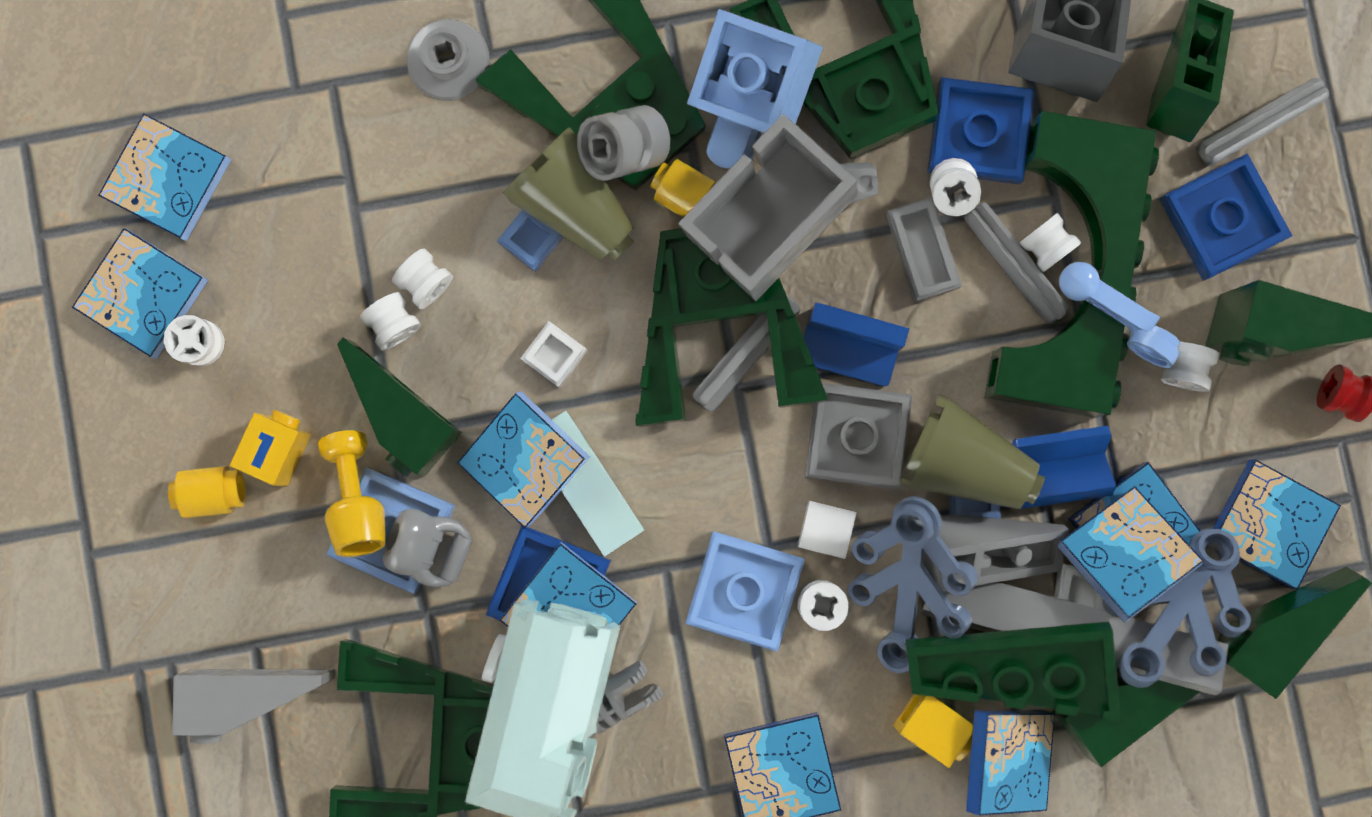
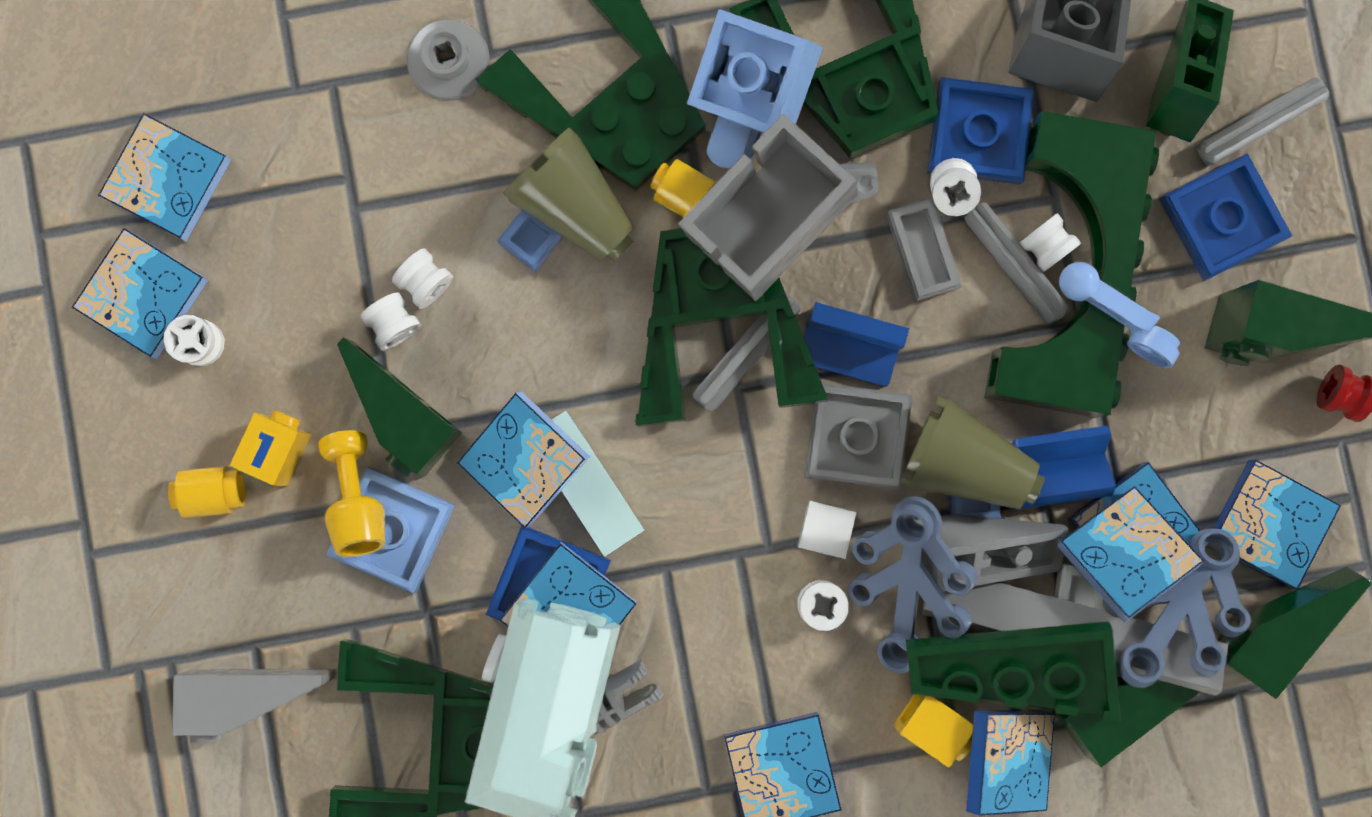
(415, 543): light grey piece -> none
(554, 354): white tile -> none
(623, 142): light grey wheel -> none
(745, 591): light blue tile -> none
(1191, 368): white wheel -> none

